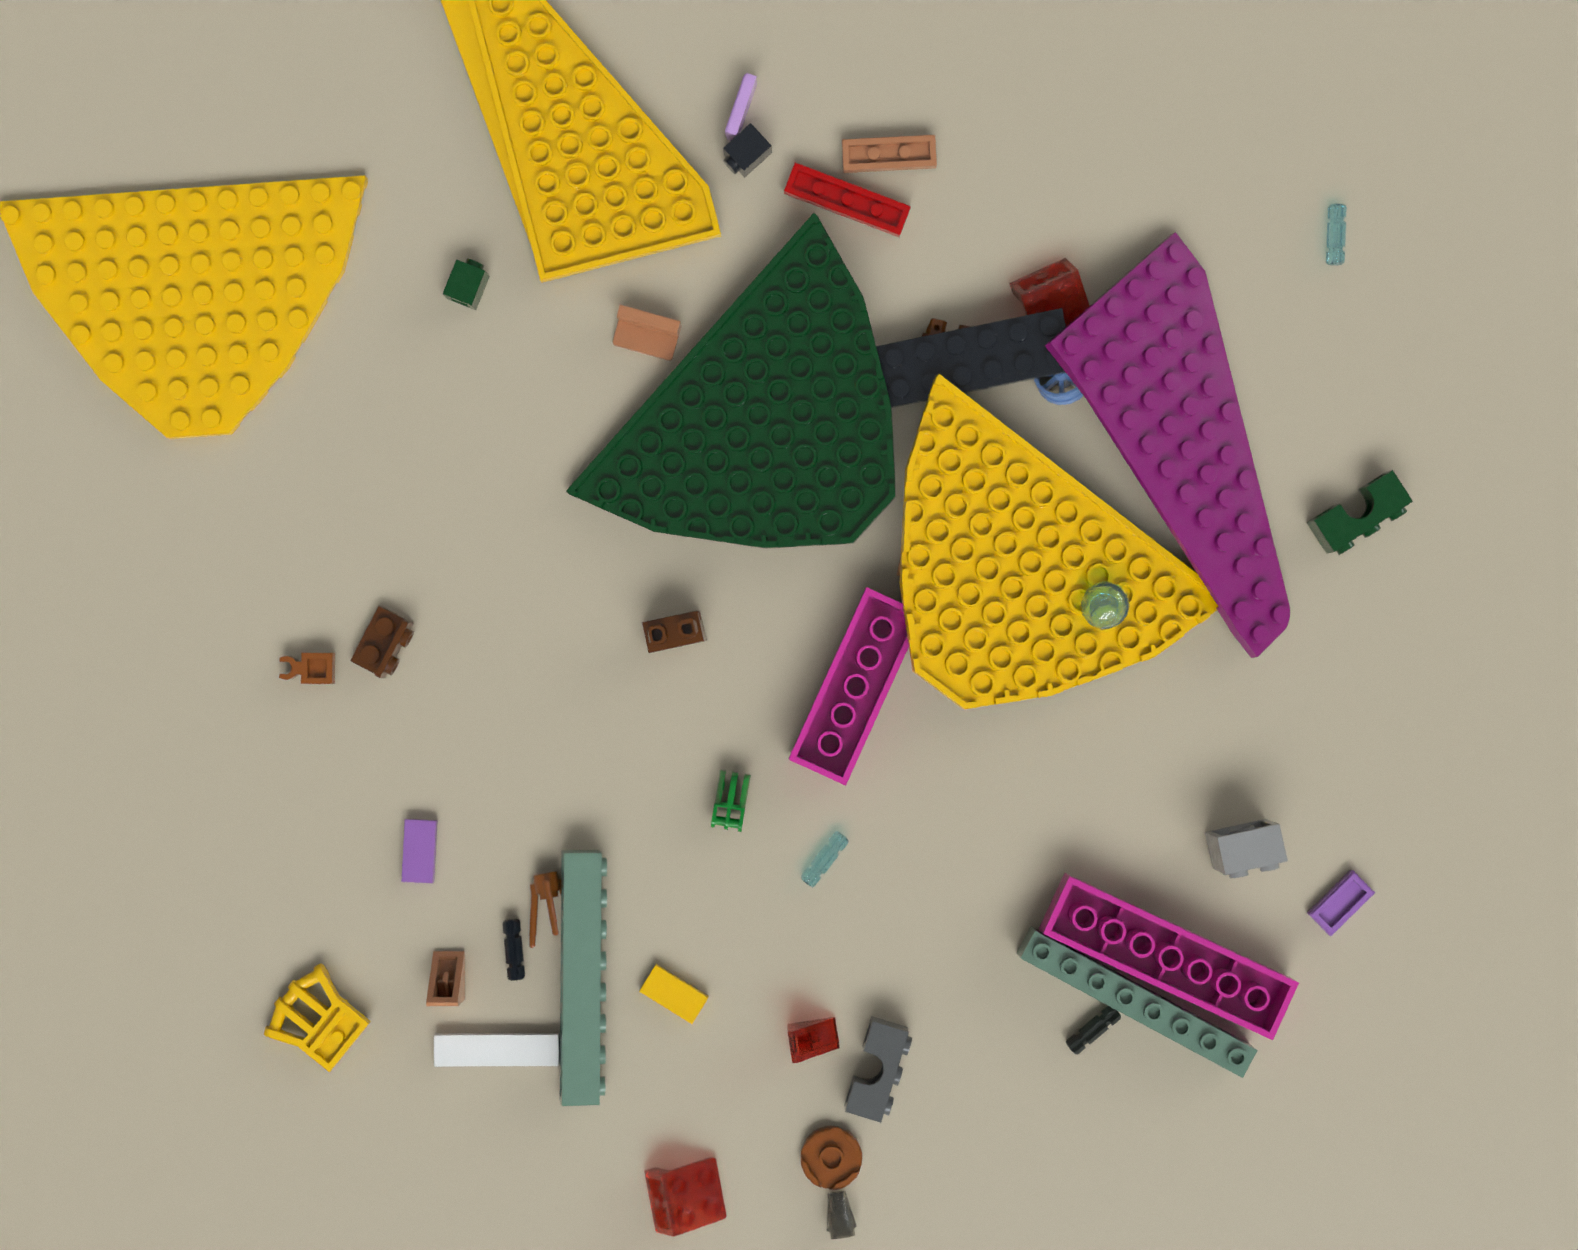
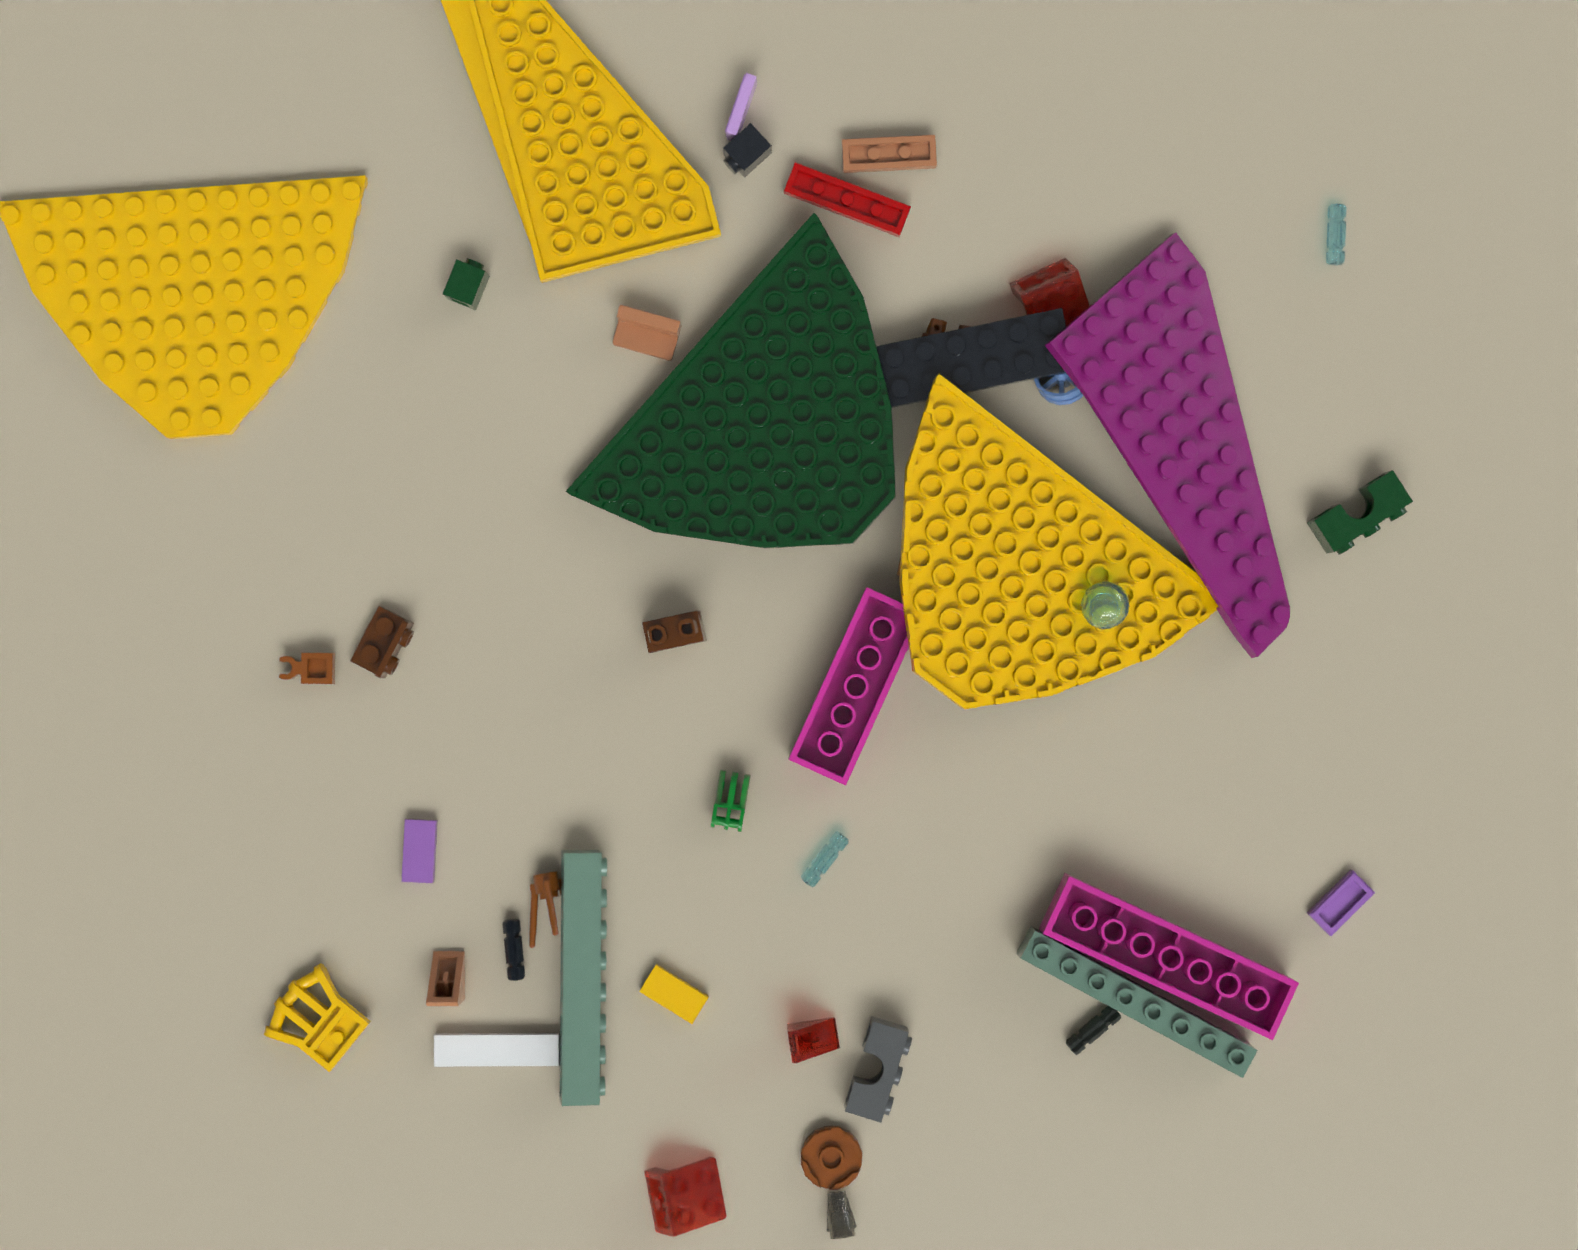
(1246, 847): light grey brick -> none

